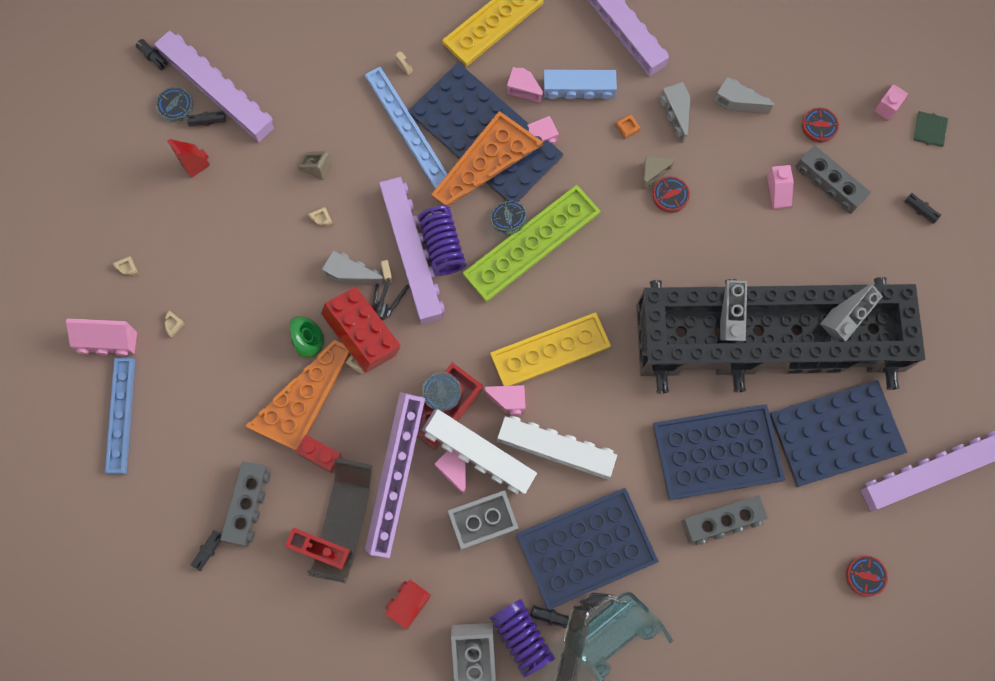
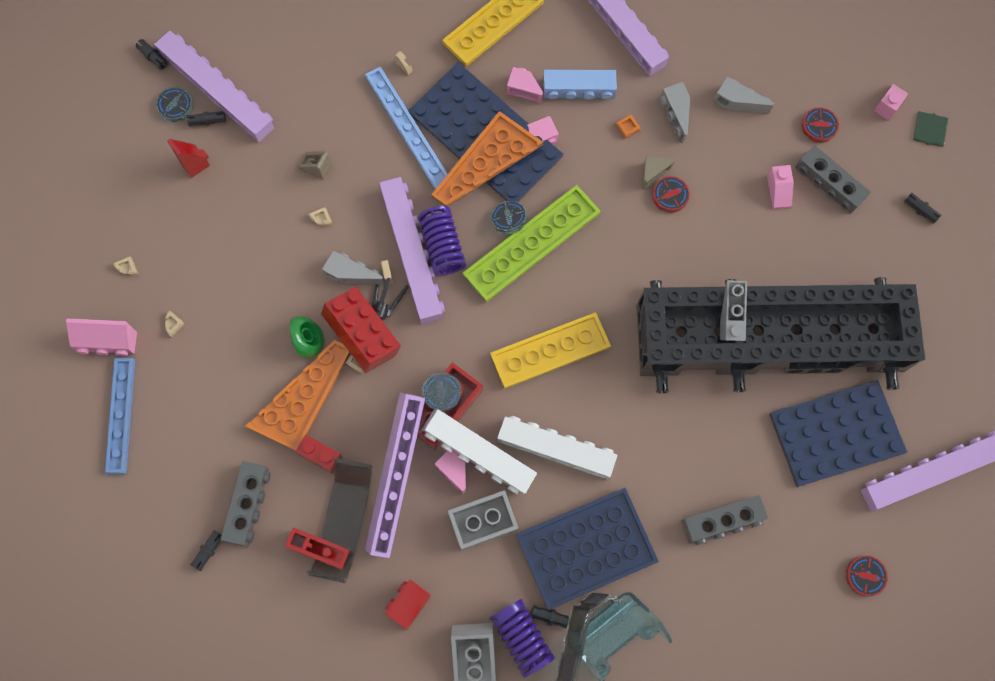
(508, 398): bright pink slope -> none
(718, 452): dark blue plate -> none
(849, 314): light grey slope -> none

